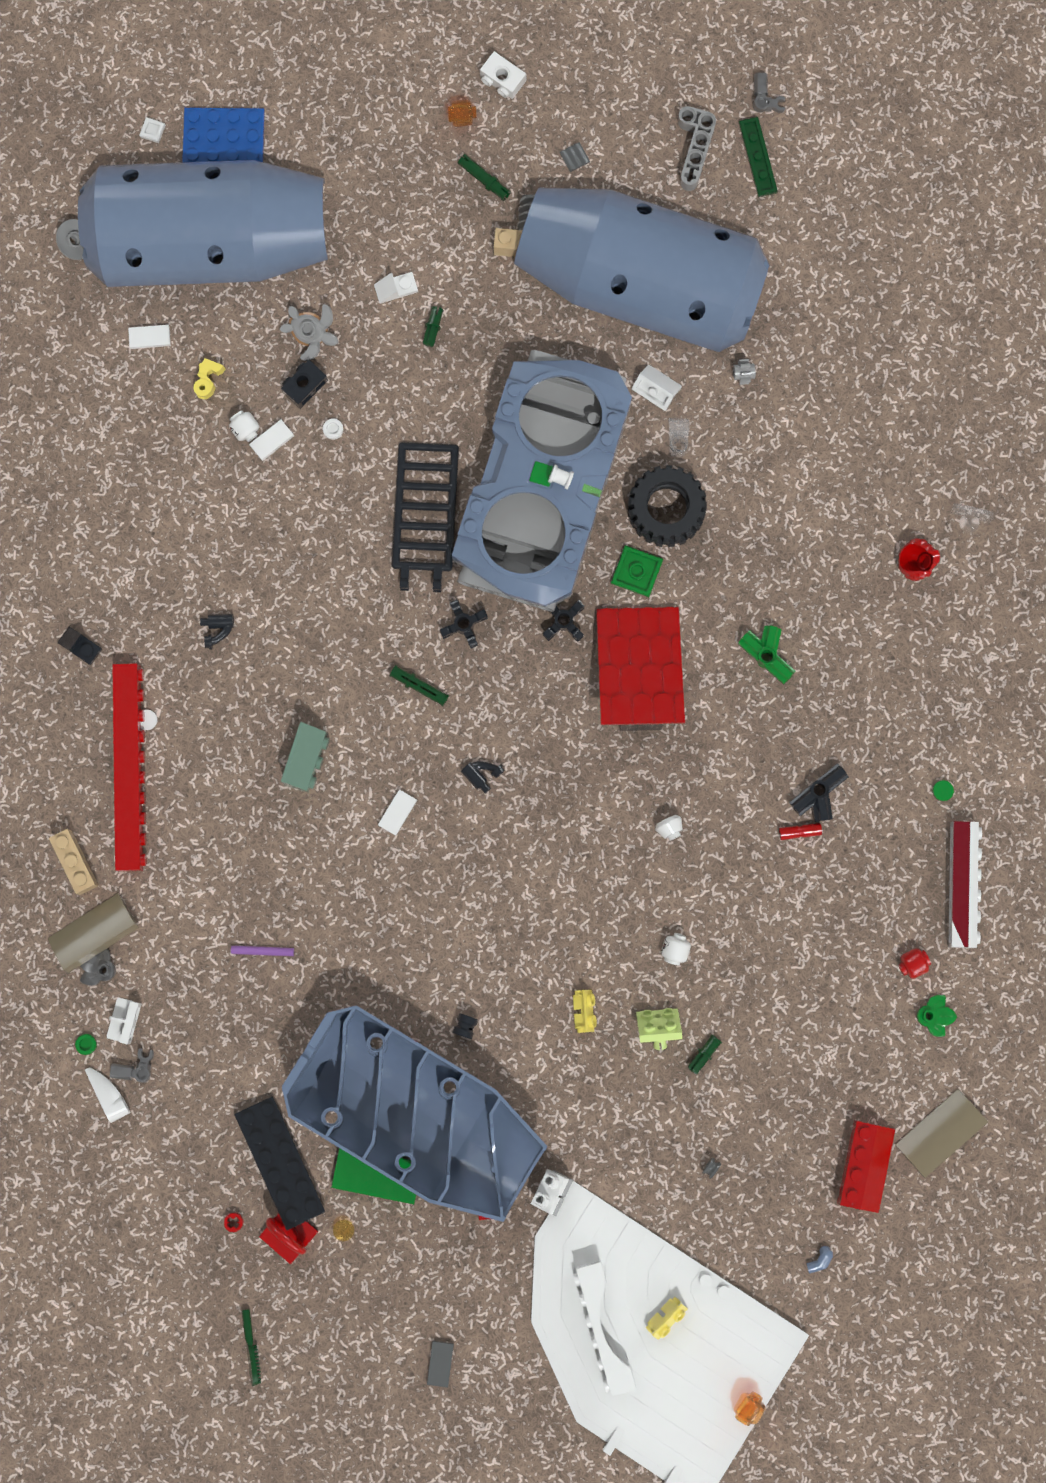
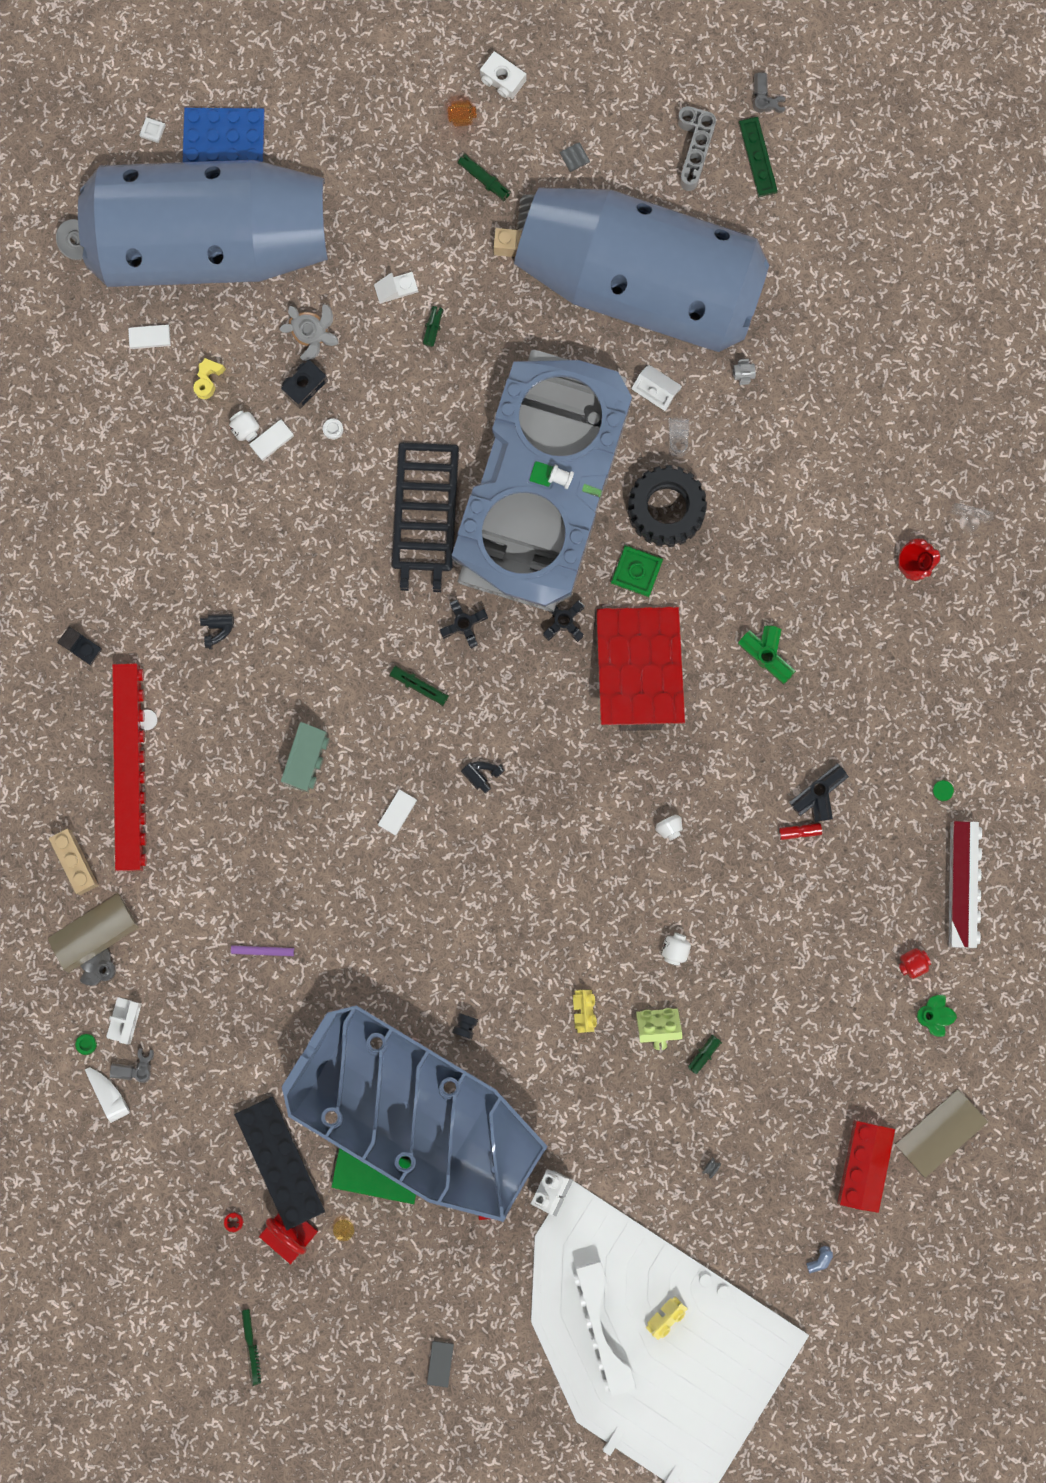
(749, 1408): clear orange head -> none

